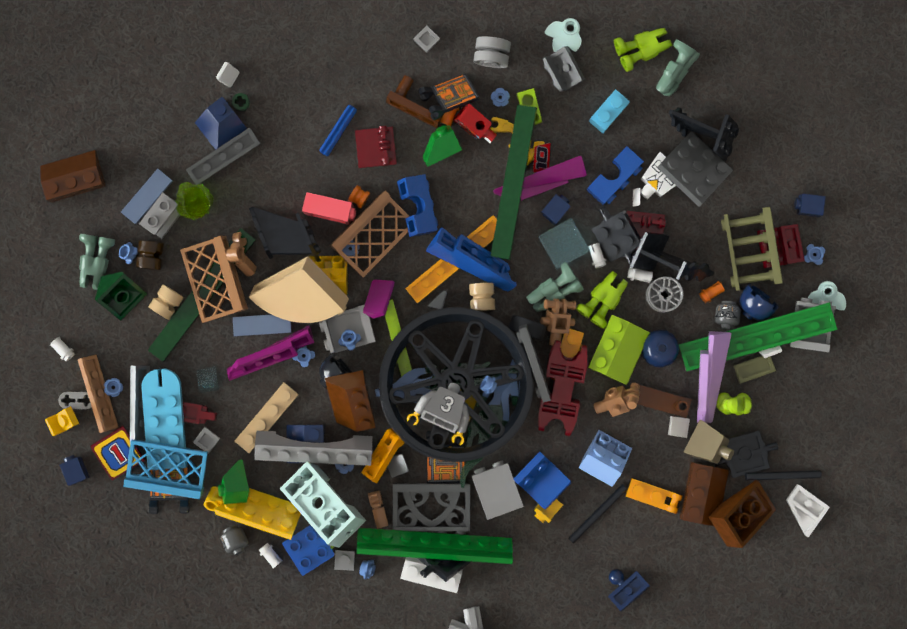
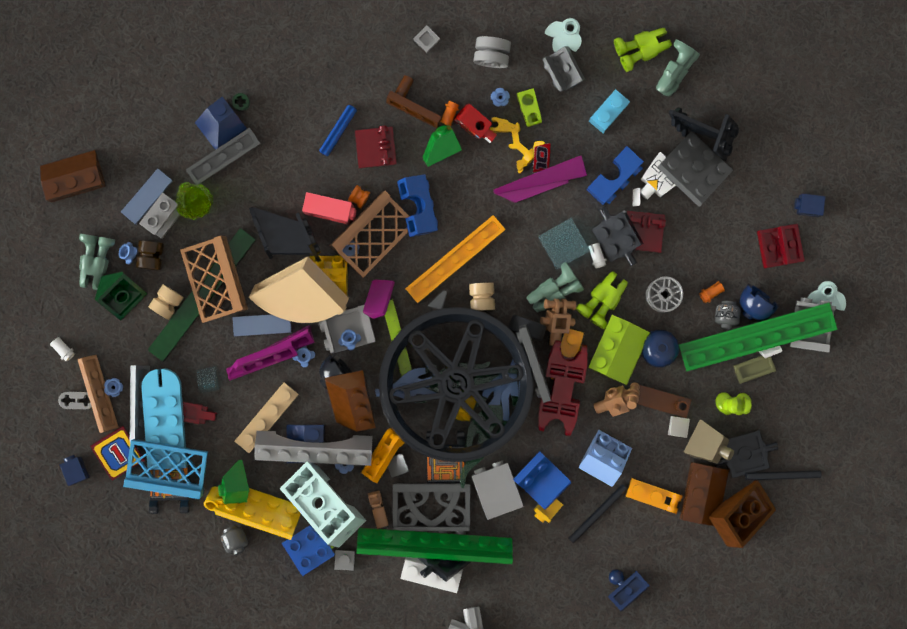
(62, 421): yellow bracket -> none
(206, 440): light grey plate -> none
(227, 74): white slope -> none
(236, 254): medium nougat bar -> none
(270, 555): white pin -> none
(367, 569): medium blue plate -> none
(444, 409): light grey torso -> none
(450, 95): flag -> none
(471, 258): blue wedge -> none
(488, 384): medium blue plate -> none
(513, 182): dark green tile -> none
(556, 208): dark blue brick -> none
(639, 274): white pin -> none
(651, 252): black piece -> none
(710, 374): lavender wedge -> none
(767, 237): olive fence -> none
(806, 509): white wing -> none
(819, 254): medium blue plate -> none

